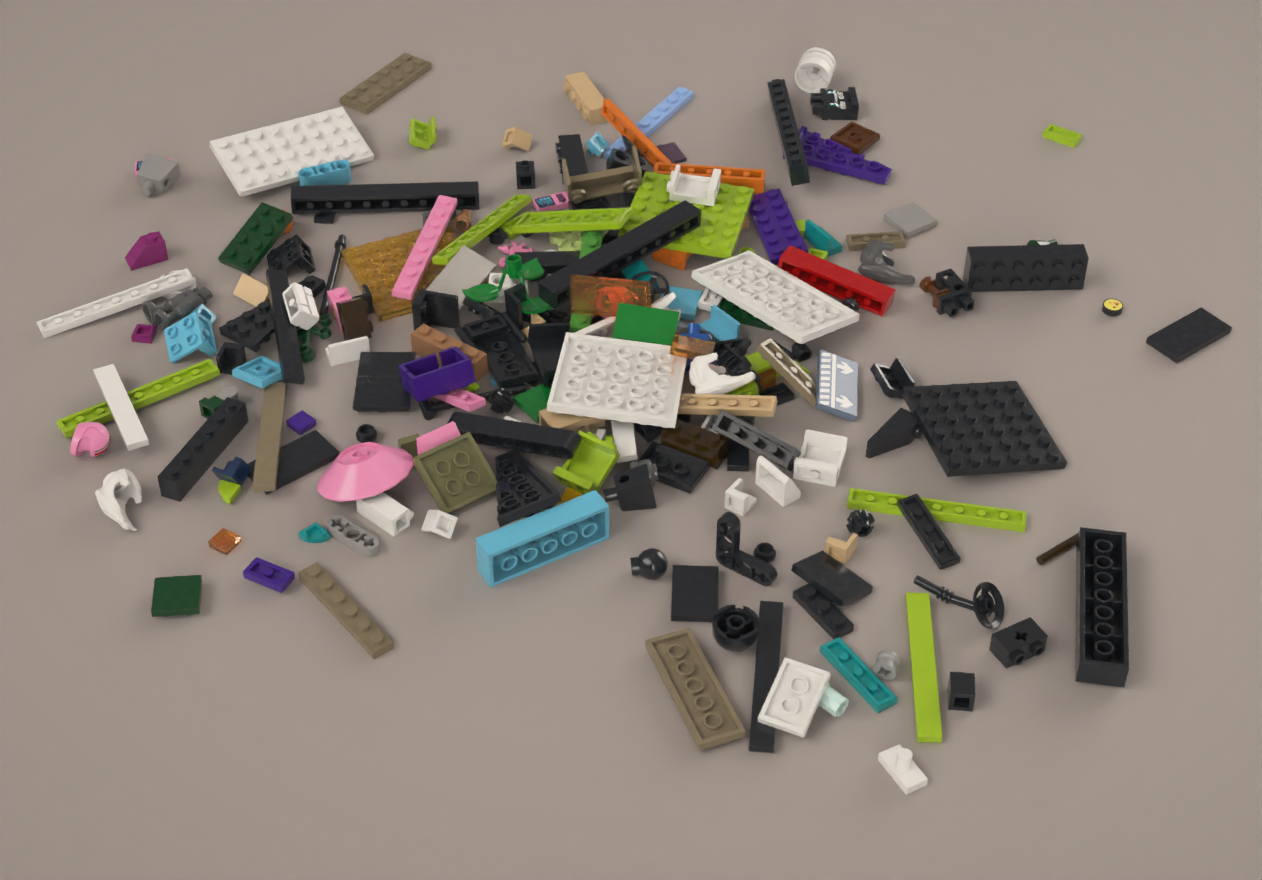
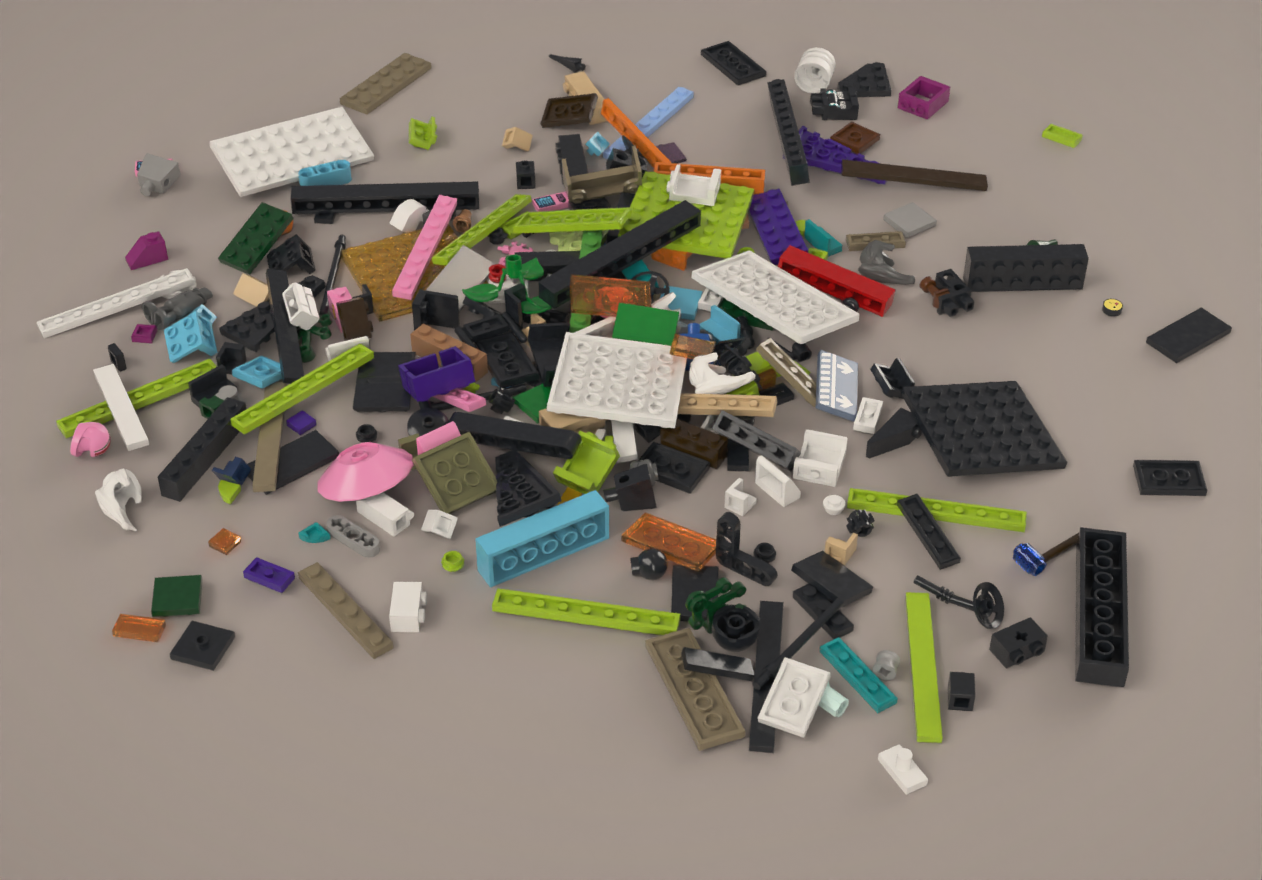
(117, 357): none -> black tile
(139, 628): none -> clear orange tile
(202, 645): none -> black plate
(208, 384): none -> black panel
(301, 388): none -> lime plate
(406, 607): none -> white brick
(408, 215): none -> white brick
(417, 425): none -> black dish
(452, 561): none -> lime plate
(495, 272): none -> red bush
(569, 110): none -> dark brown tile
(573, 64): none -> black piece
(585, 612): none -> lime plate
(675, 541): none -> clear orange tile
(700, 600): none -> dark green plant
(717, 664): none -> black tile
(733, 63): none -> black tile
(746, 329): none -> black pin
(771, 669): none -> black bar
(834, 504): none -> white plate
(868, 81): none -> black plate
(868, 415): none -> white plate
(914, 175): none -> dark brown tile
(935, 91): none -> magenta window
(1029, 559): none -> clear blue brick
(1170, 477): none -> black tile

